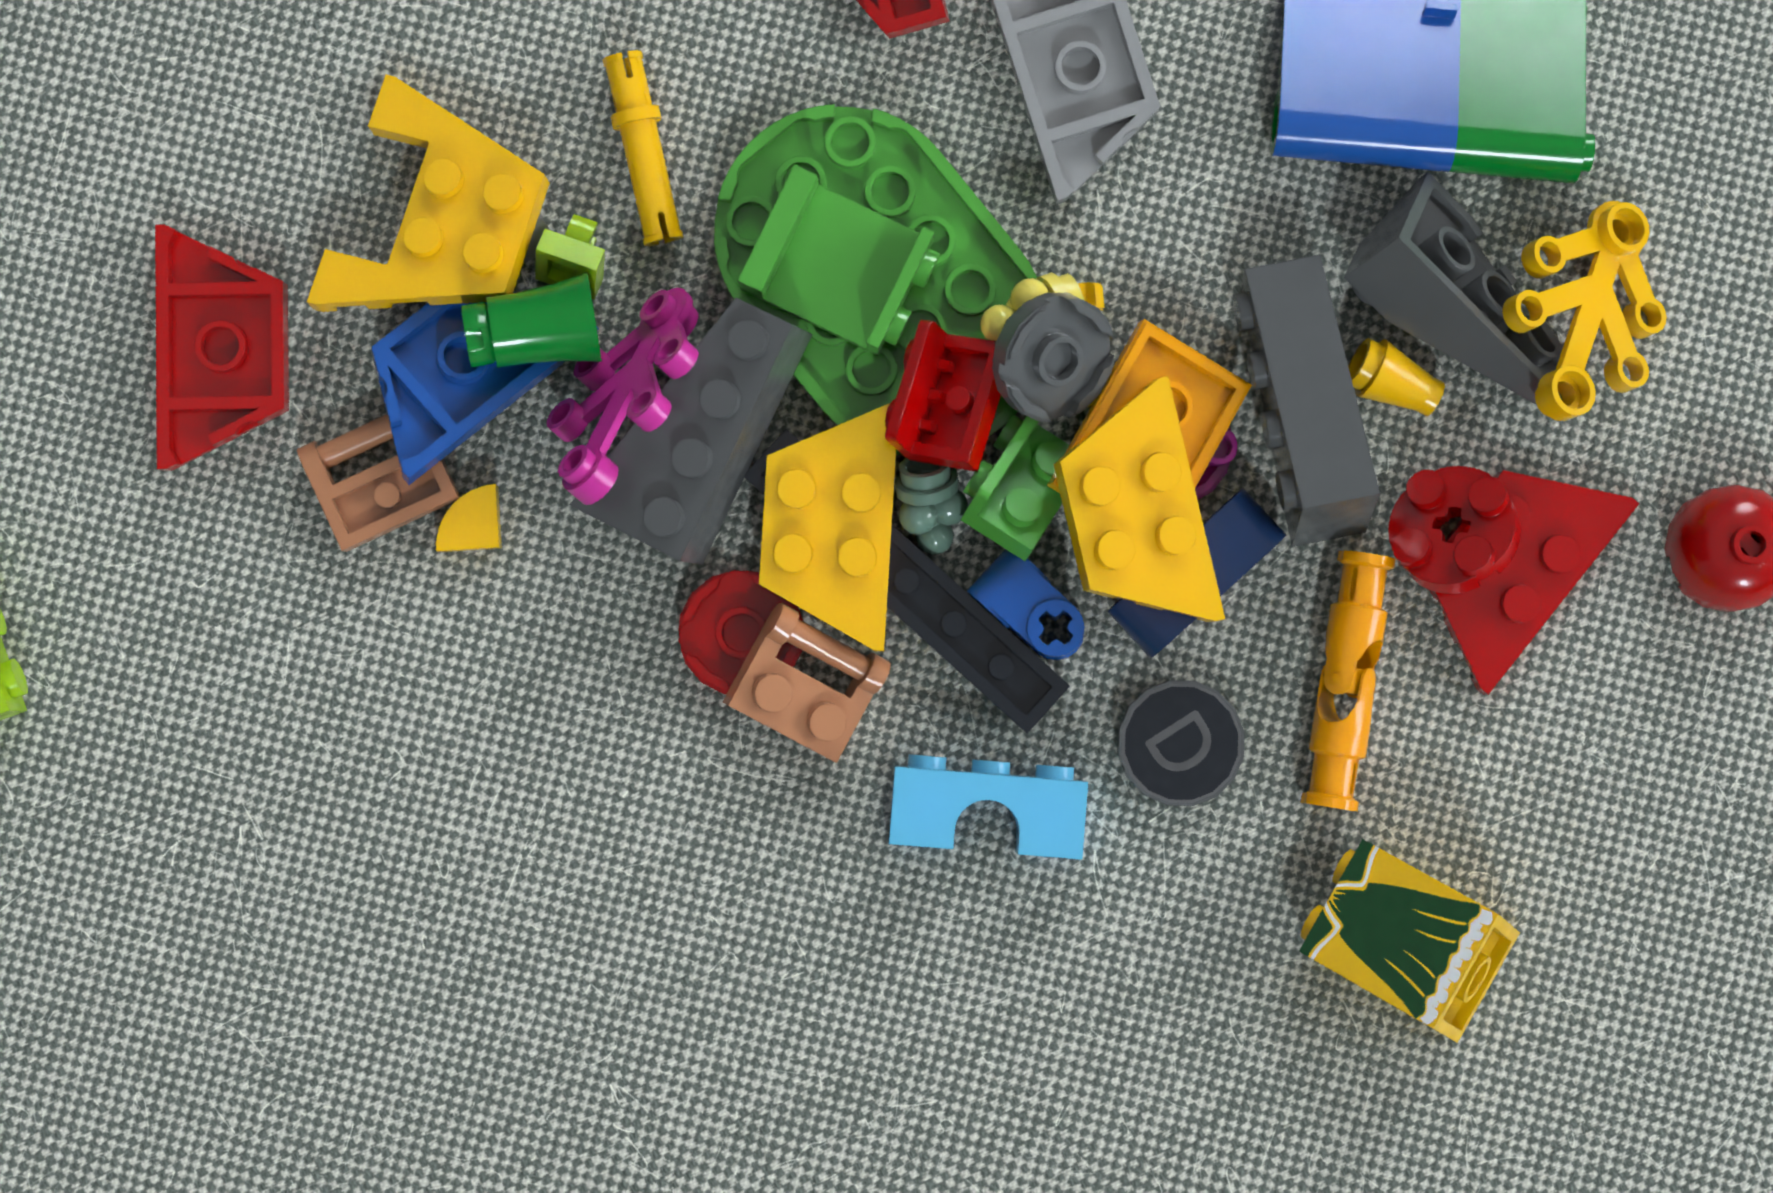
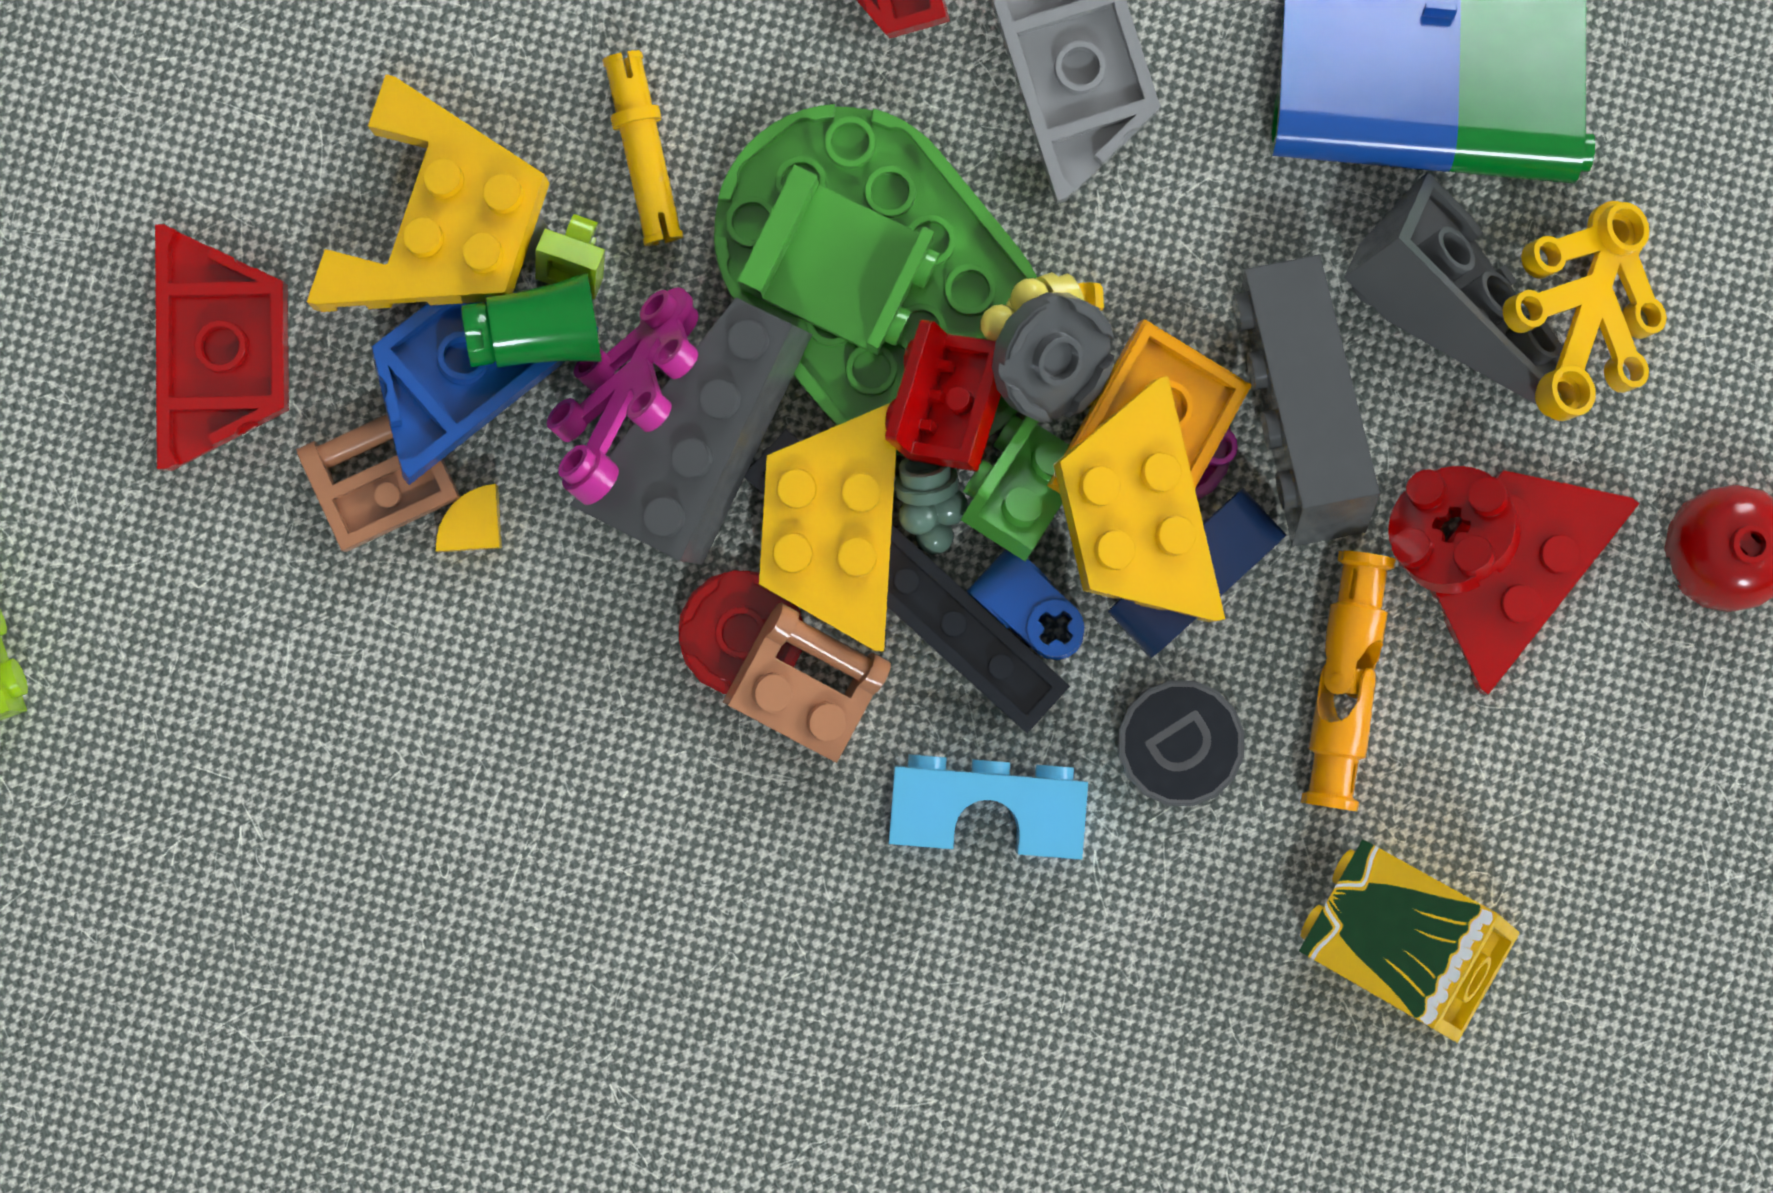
(1391, 377): yellow cone -> none

